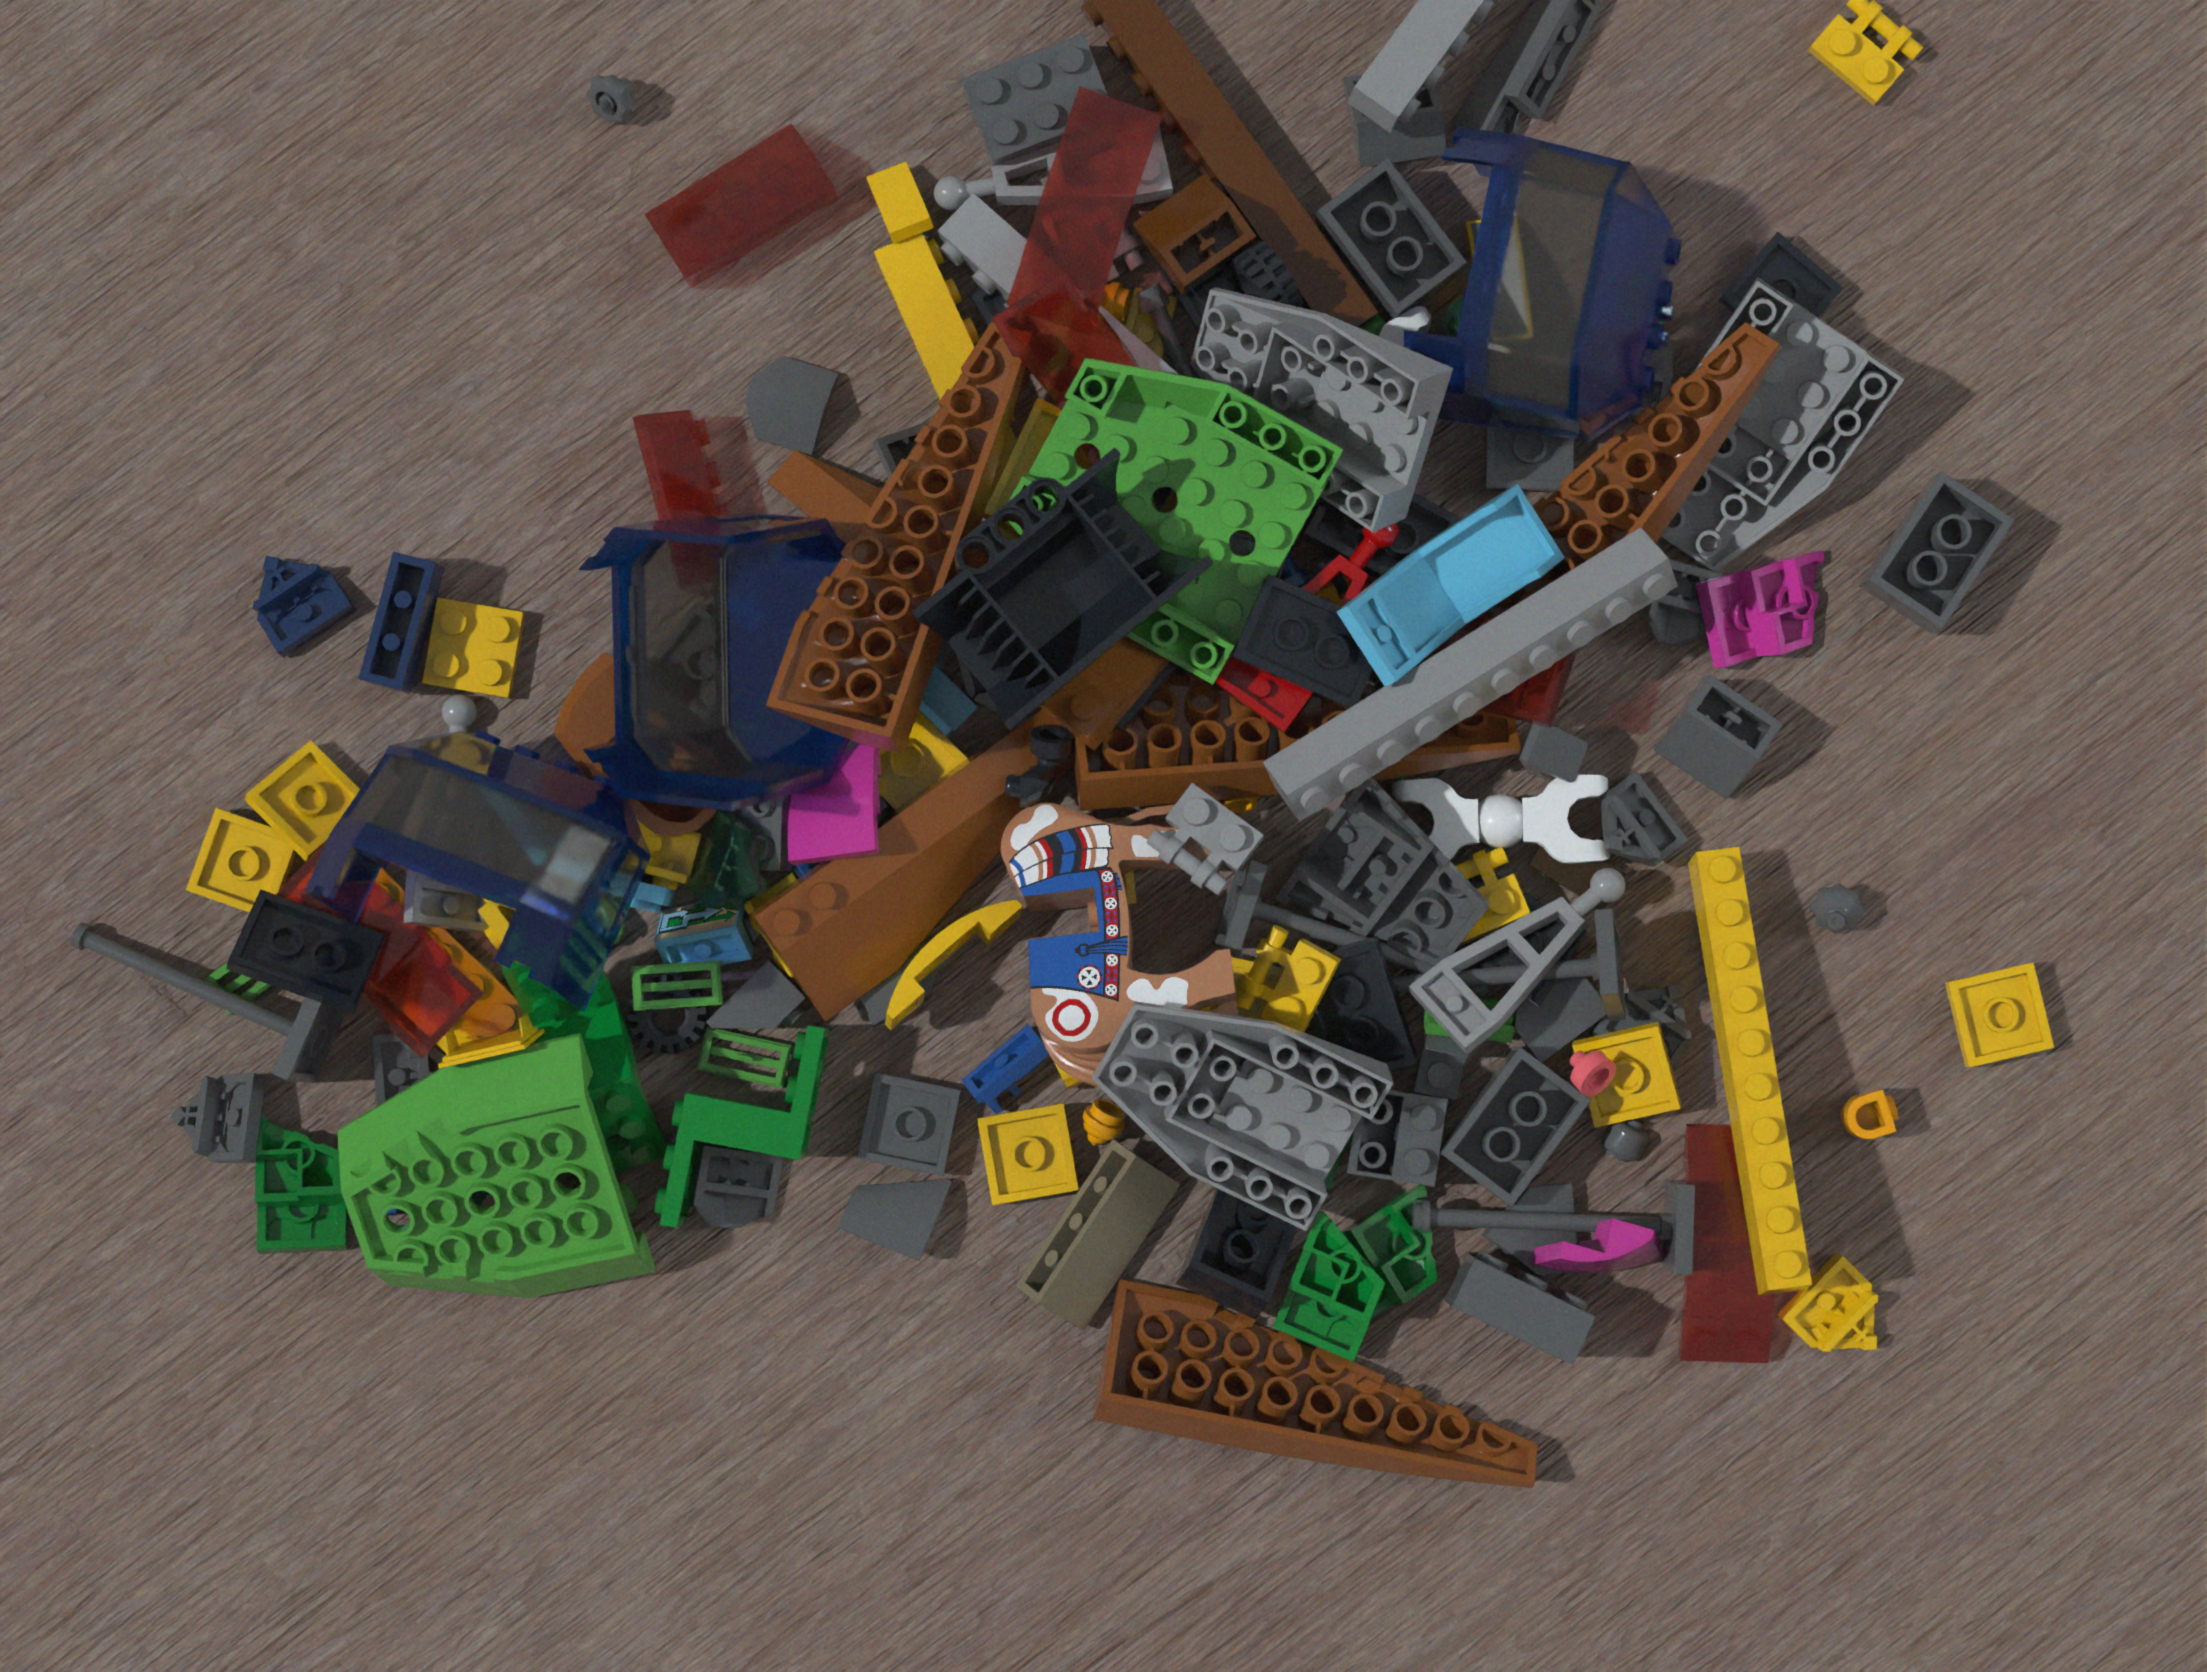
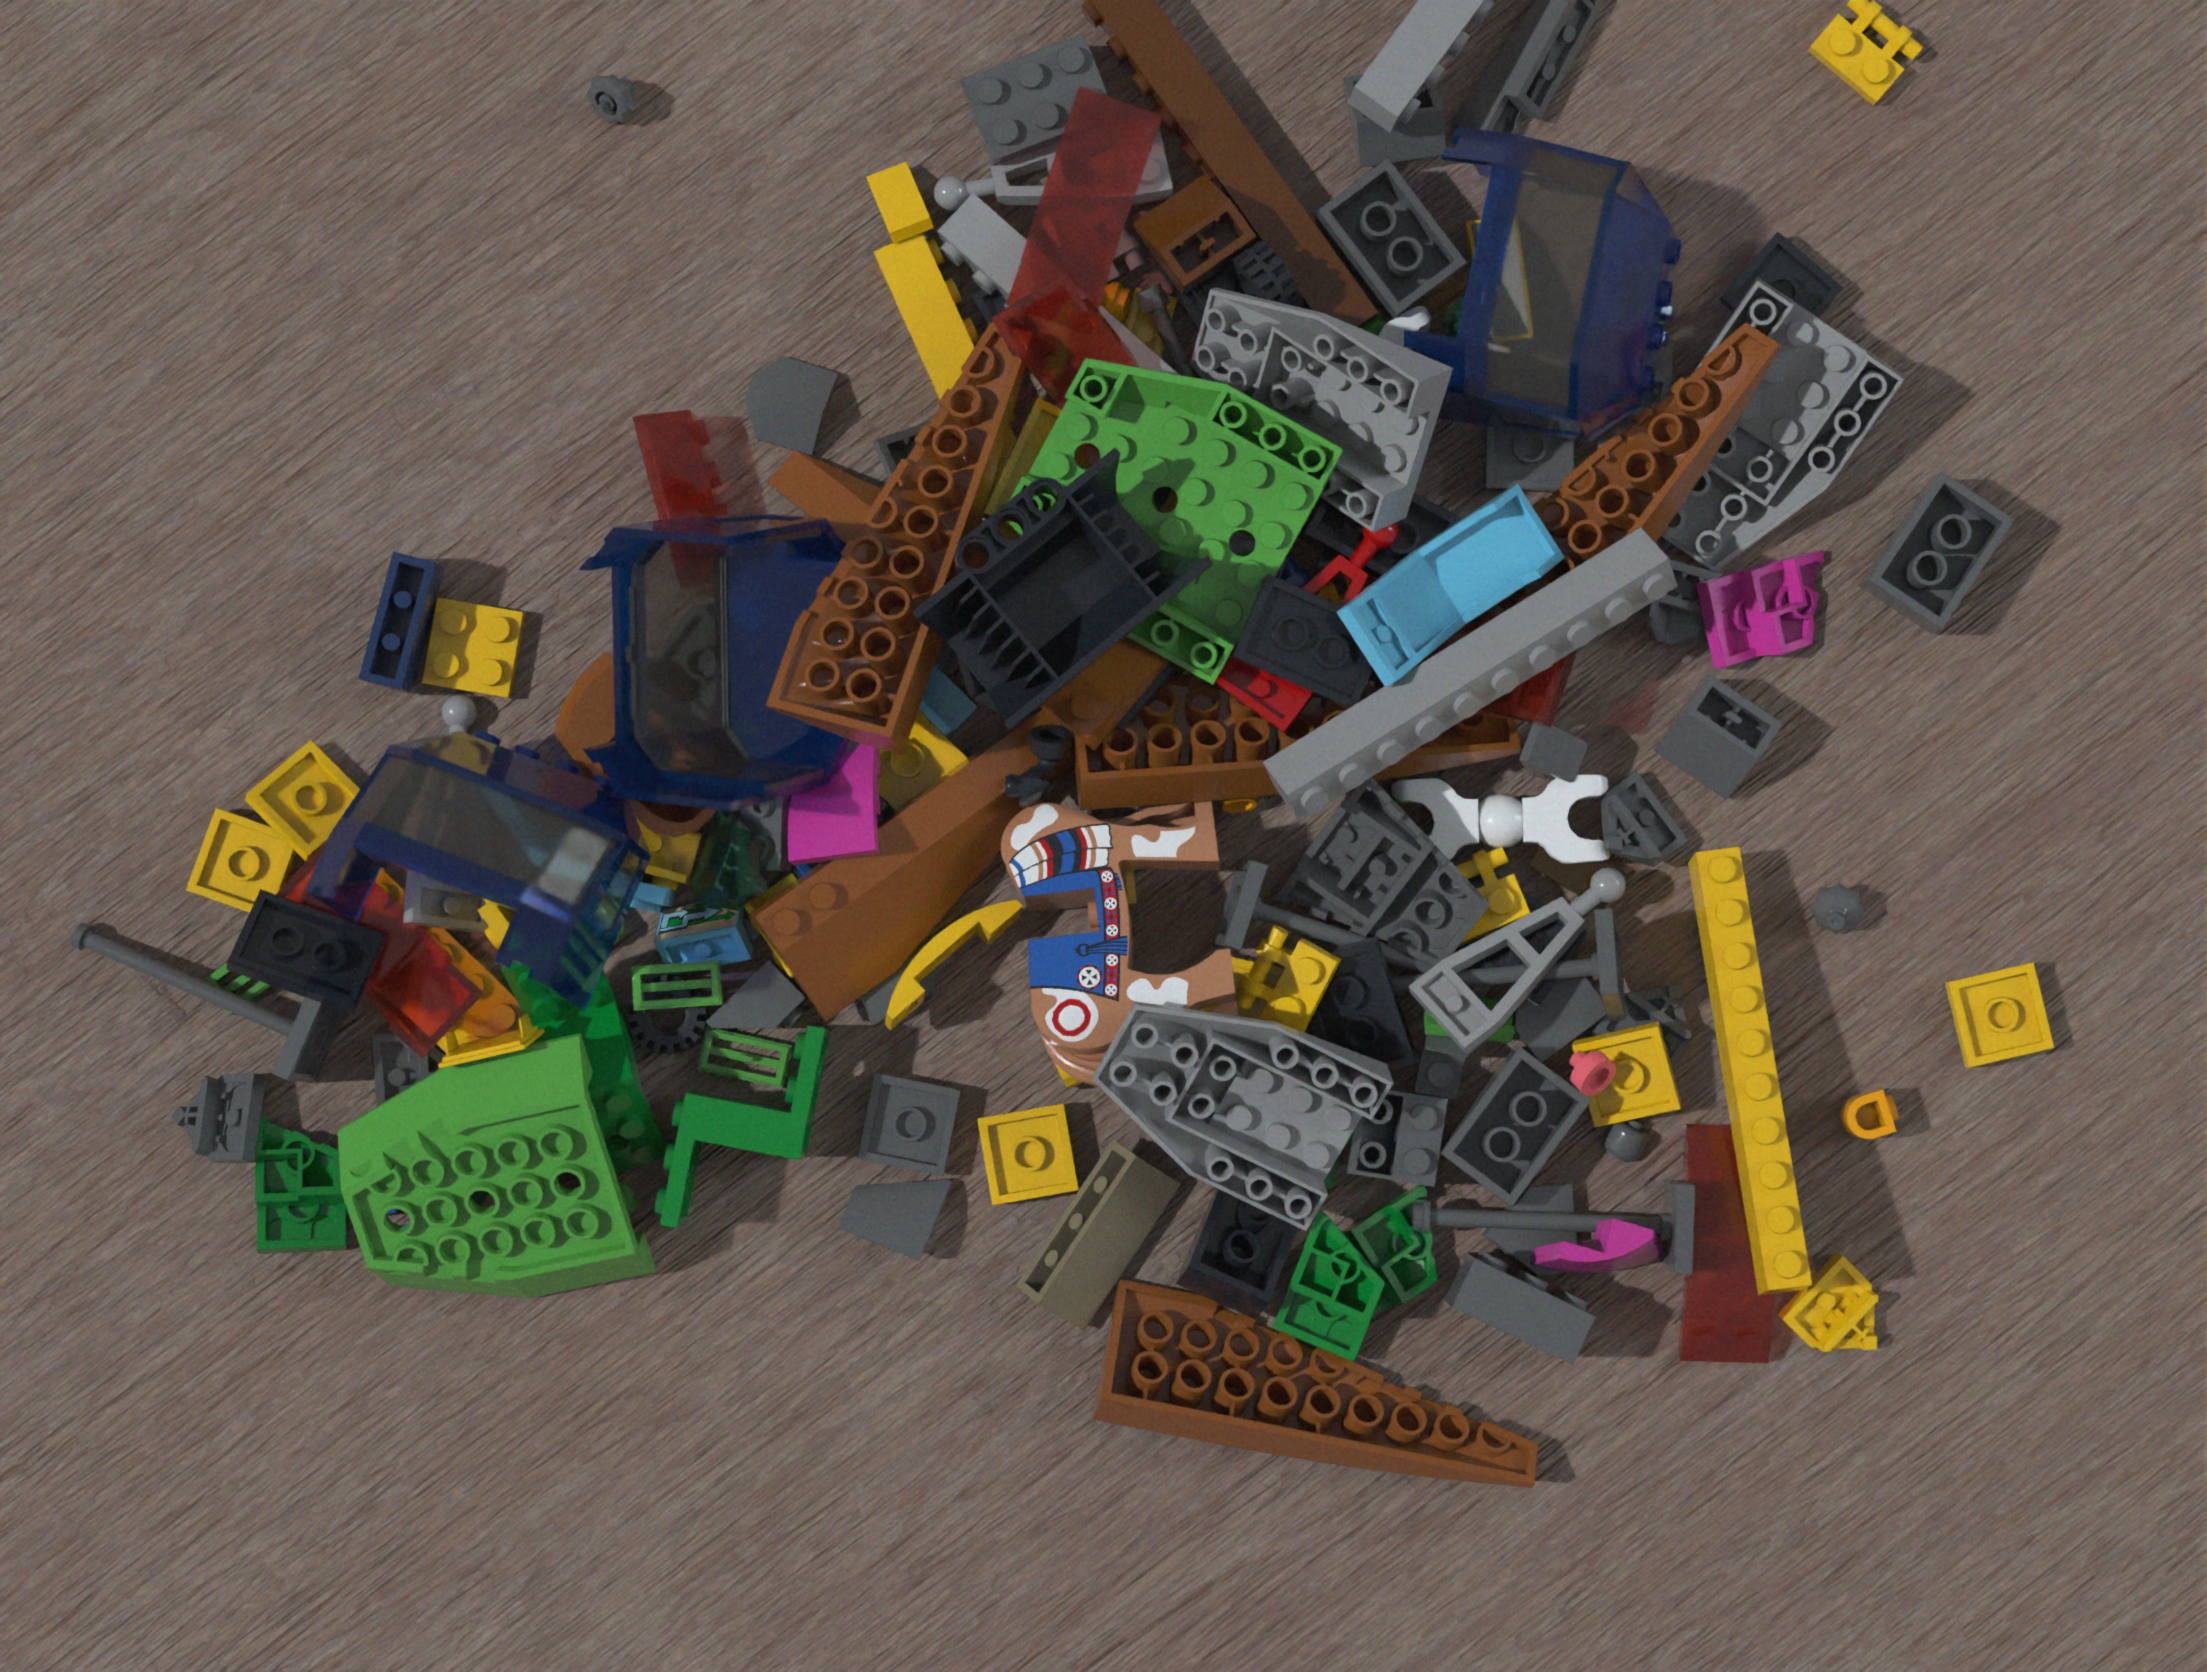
(298, 603): dark blue slope -> none
(734, 1185): dark grey slope -> none
(741, 205): clear red slope -> none
(1007, 1064): blue plate -> none
(1103, 1121): light orange plate -> none
(1212, 828): light grey plate -> none

